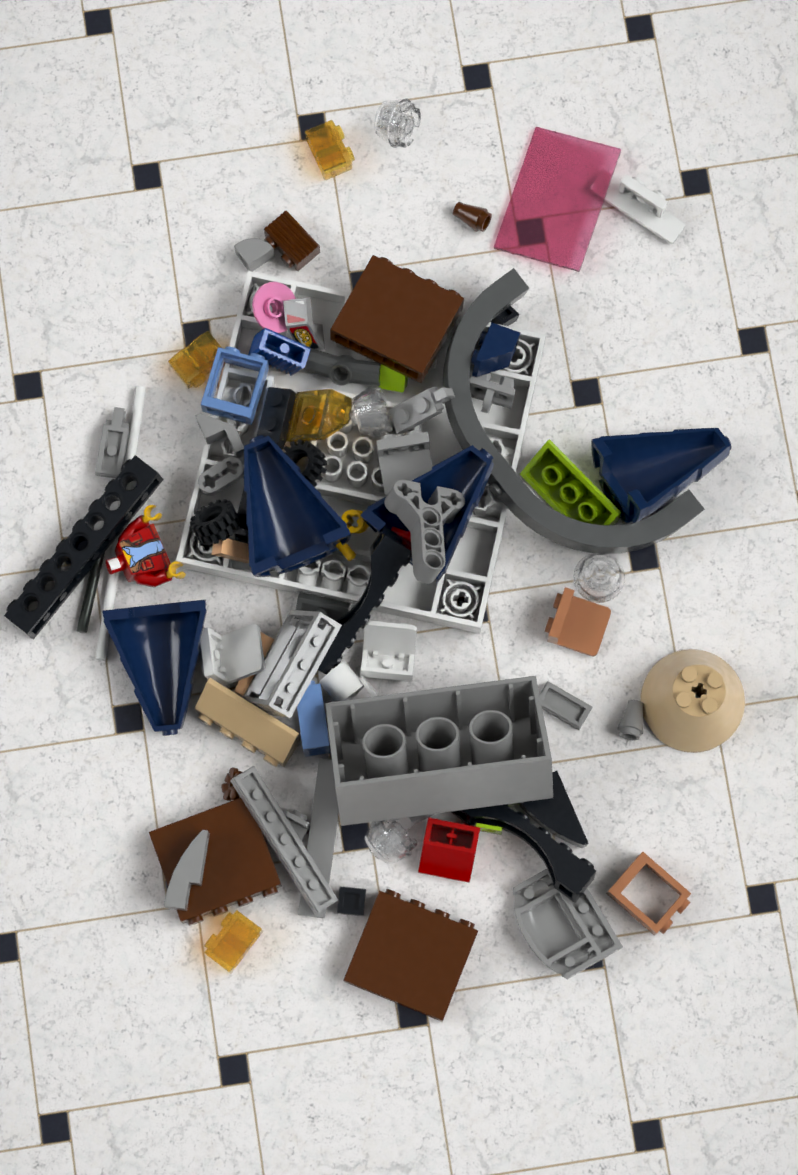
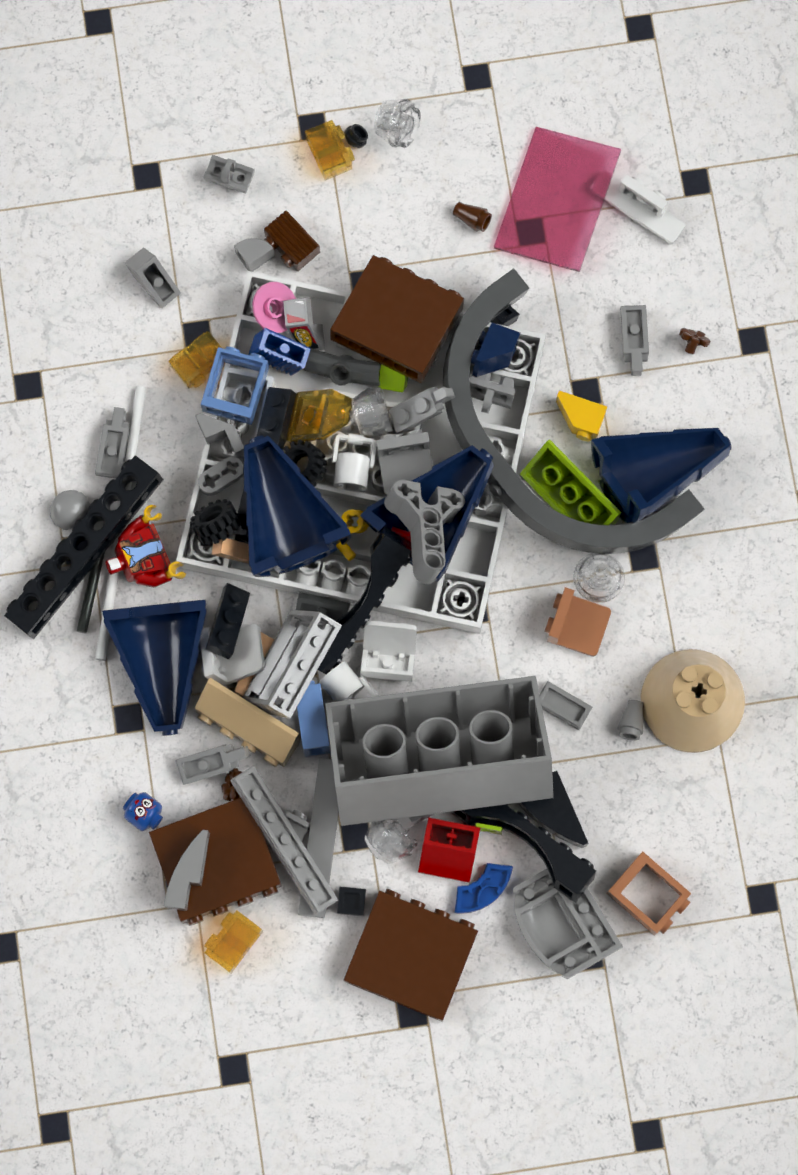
(68, 508): none -> light grey hair
(143, 811): none -> blue head
(152, 277): none -> light grey slope
(210, 762): none -> light grey hinge
(219, 171): none -> light grey hips
(228, 621): none -> black plate
(352, 468): none -> white piece
(356, 136): none -> black plate
(484, 890): none -> blue tile
(581, 415): none -> yellow slope
(634, 336): none -> light grey hinge
(694, 339): none -> reddish brown plant

